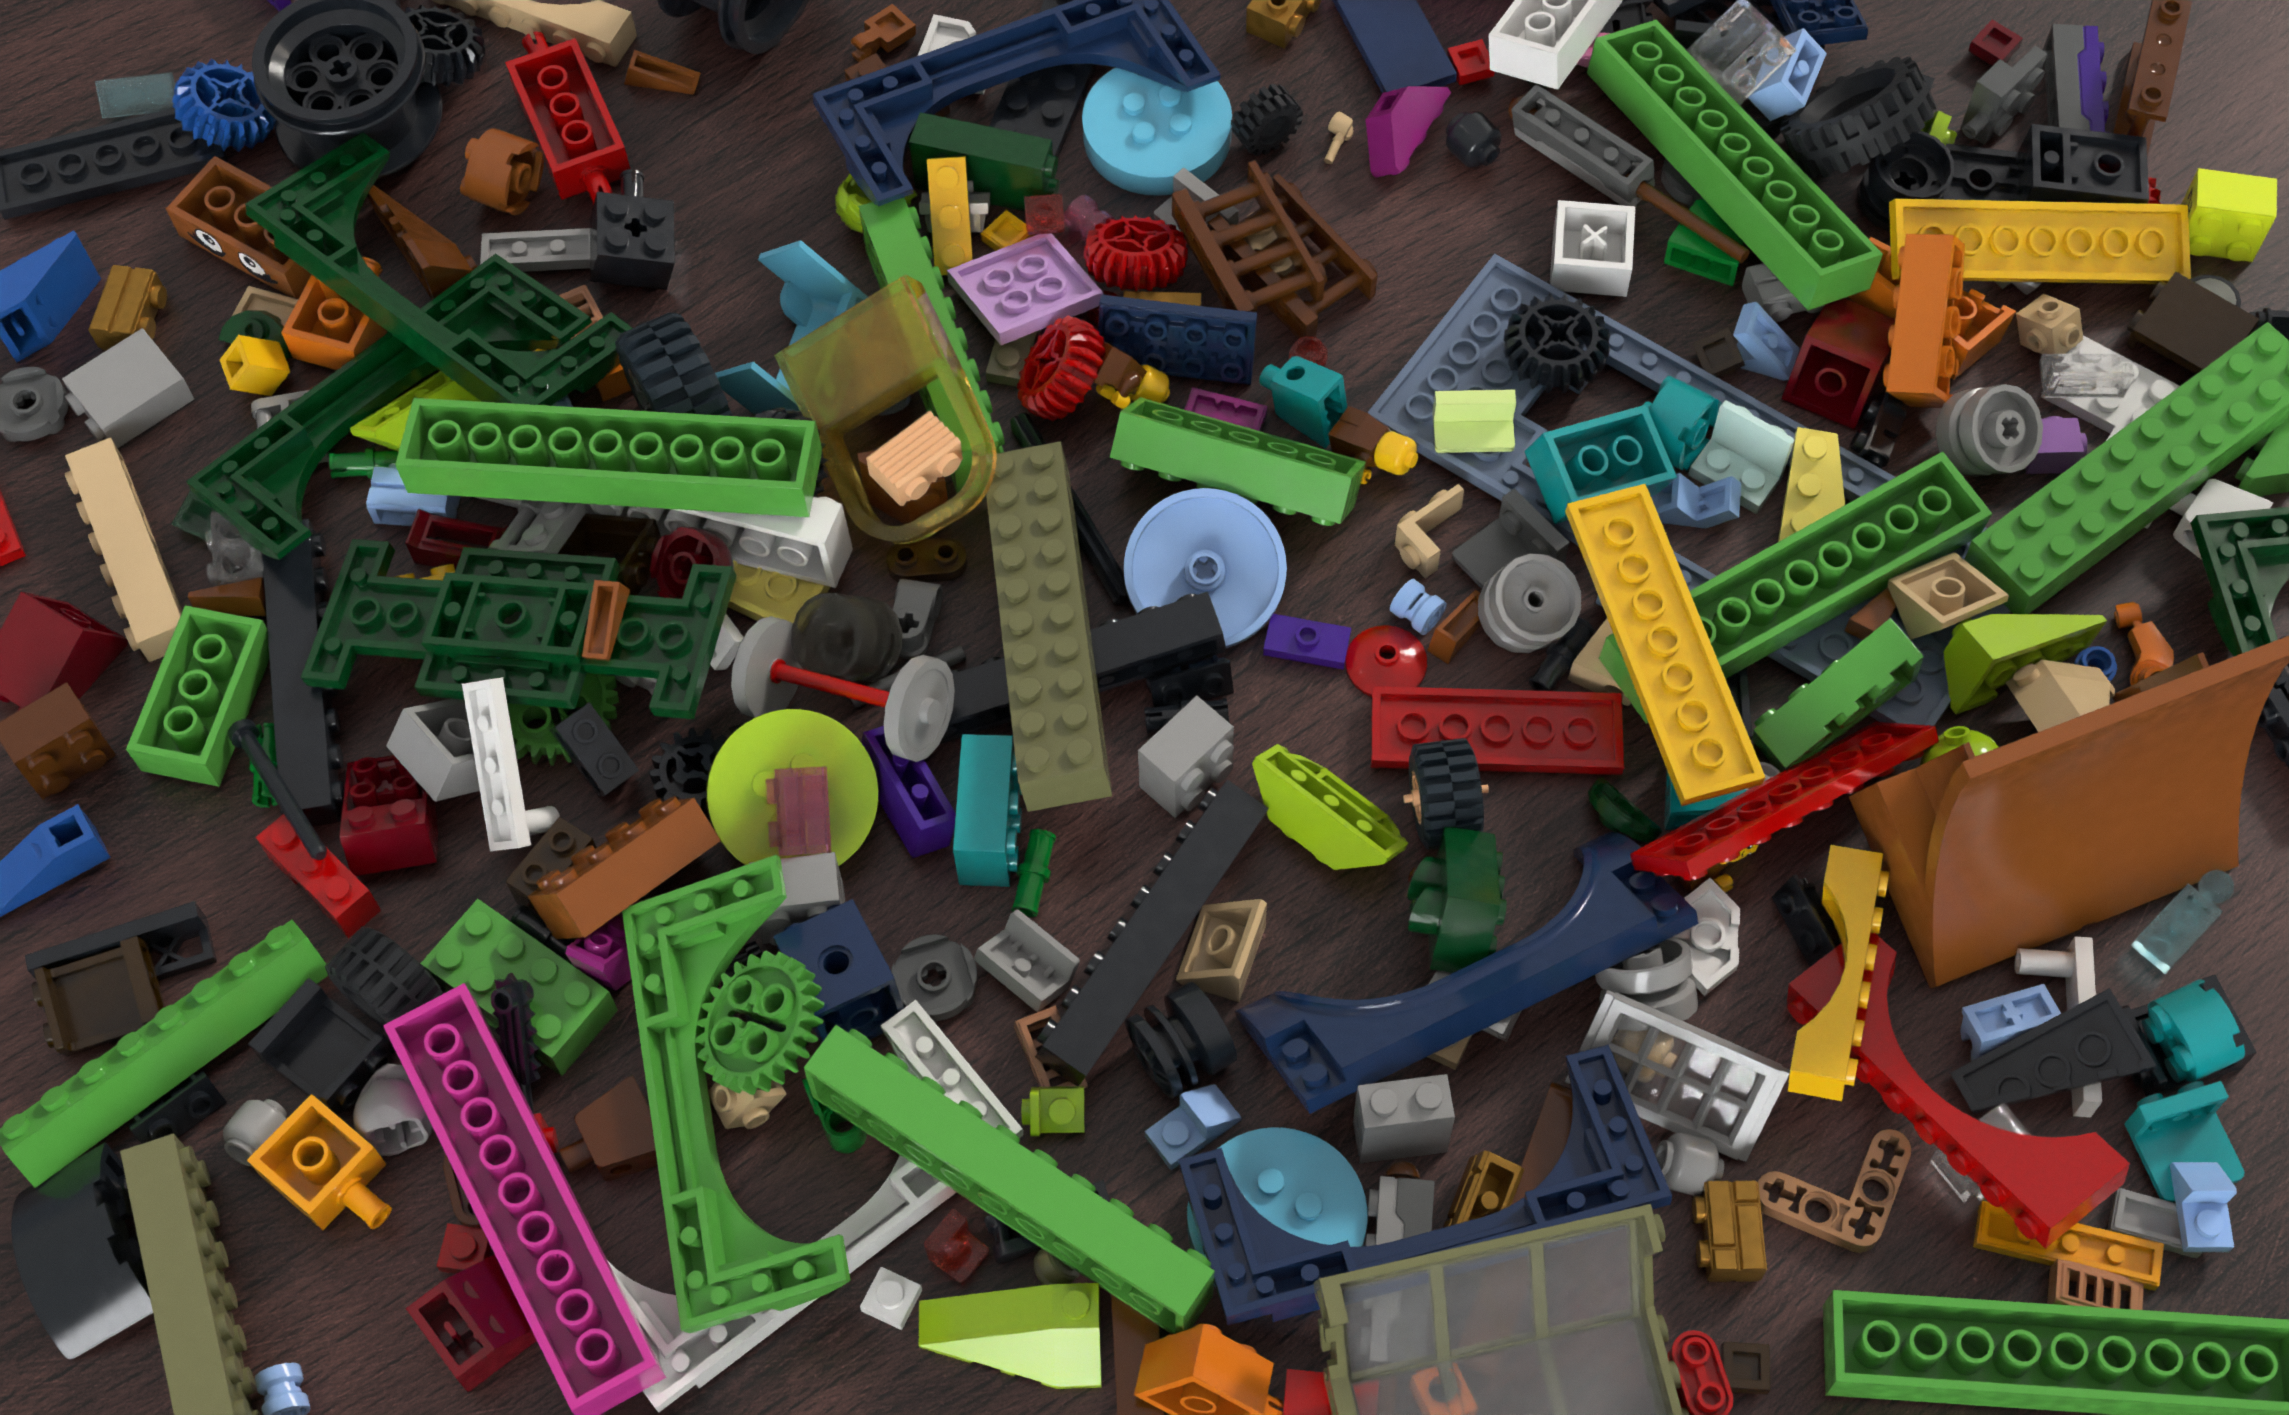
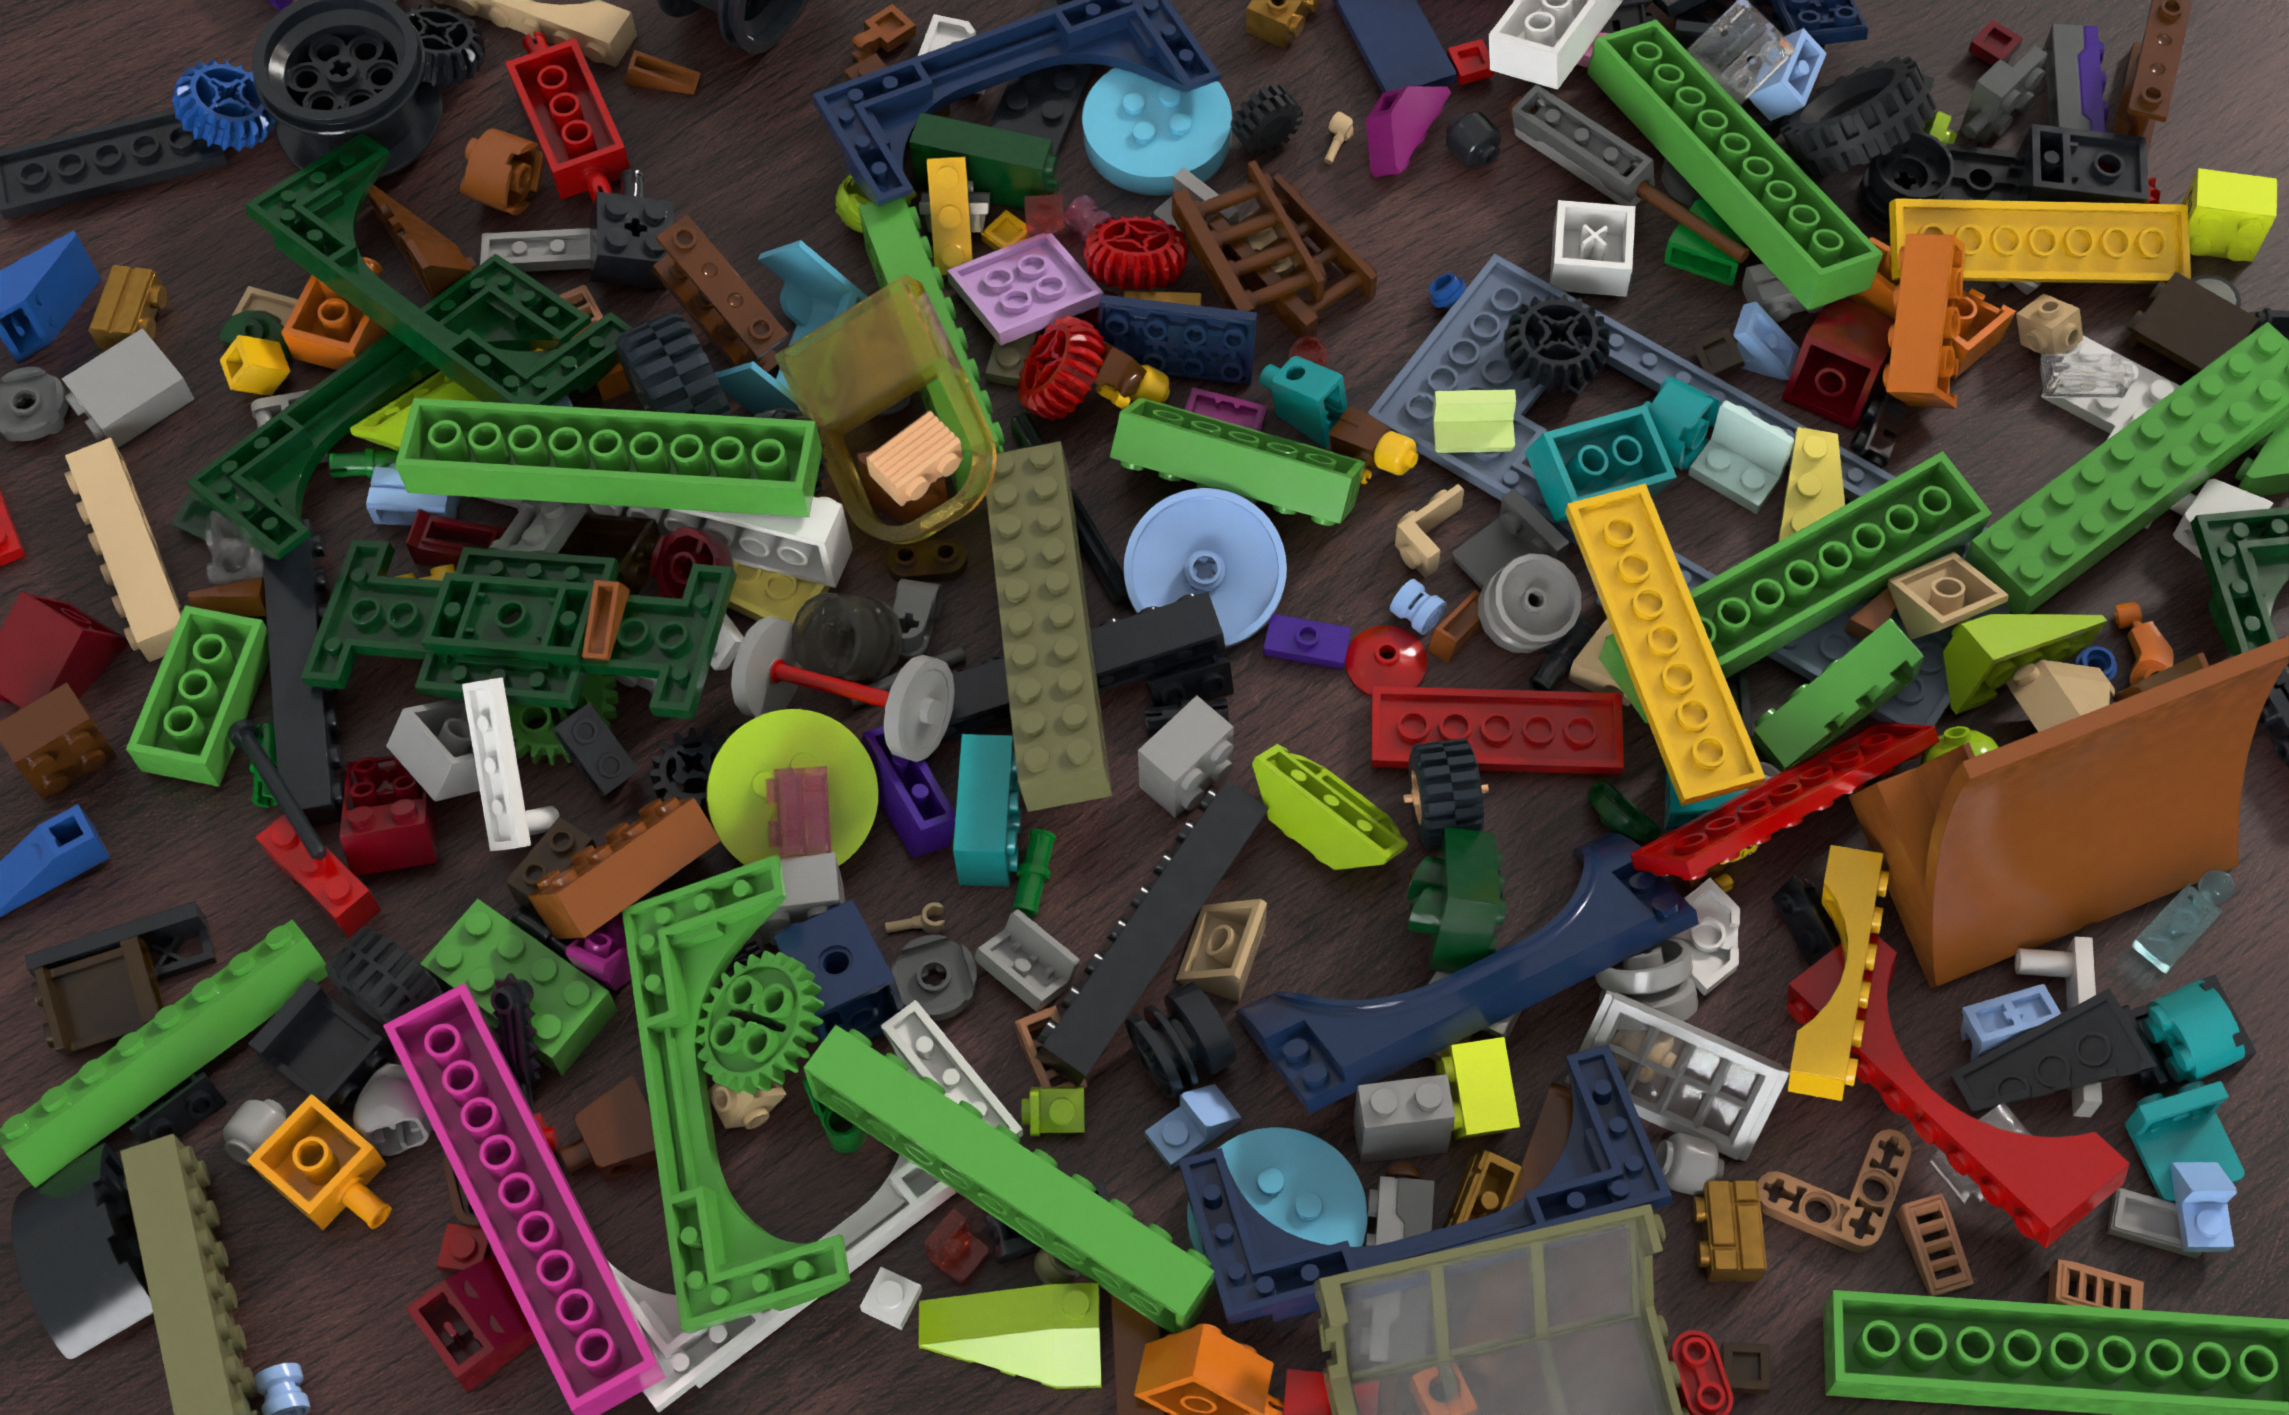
(135, 94): clear light blue plate -> none
(215, 219): dark orange brick -> none
(717, 297): none -> reddish brown fence
(920, 921): none -> tan hand
(1446, 290): none -> blue plate
(1480, 1088): none -> neon yellow brick
(1697, 506): light blue slope -> none
(1943, 1222): none -> nougat slope
(1990, 430): light grey wheel -> none
(2060, 446): medium lavender brick -> none
(2082, 1244): light orange tile -> none

